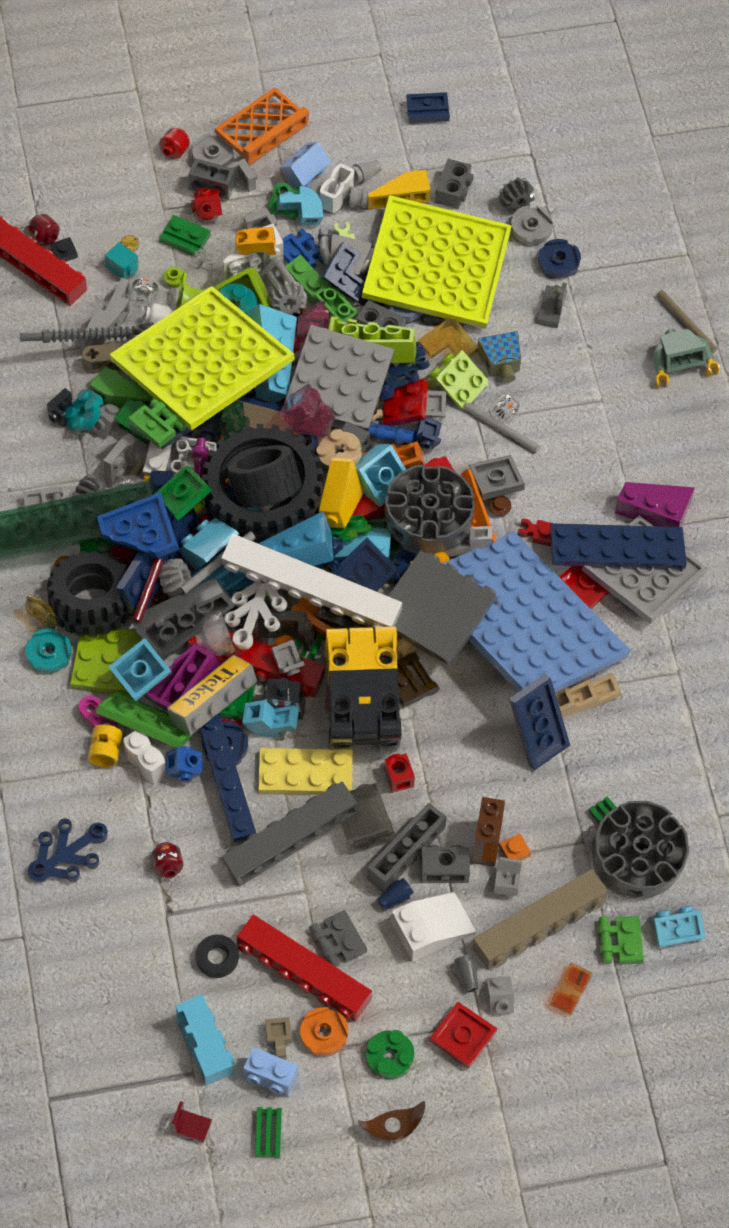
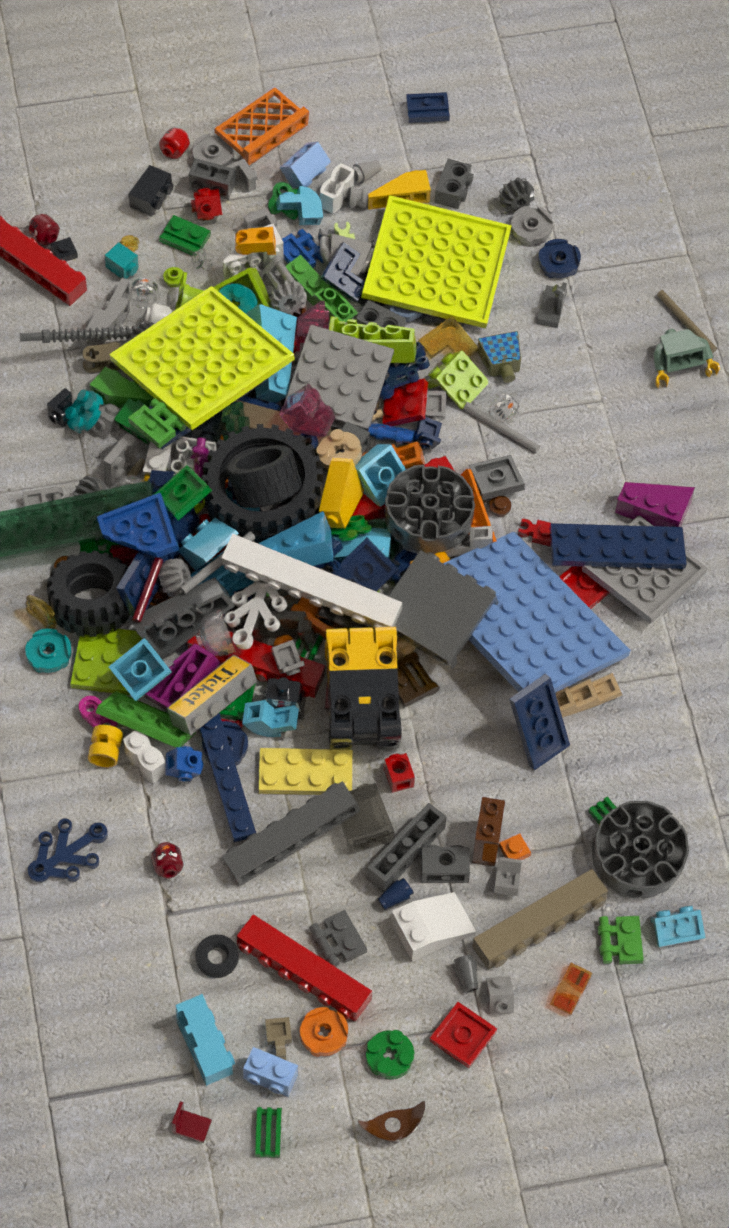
(150, 190): none -> black brick

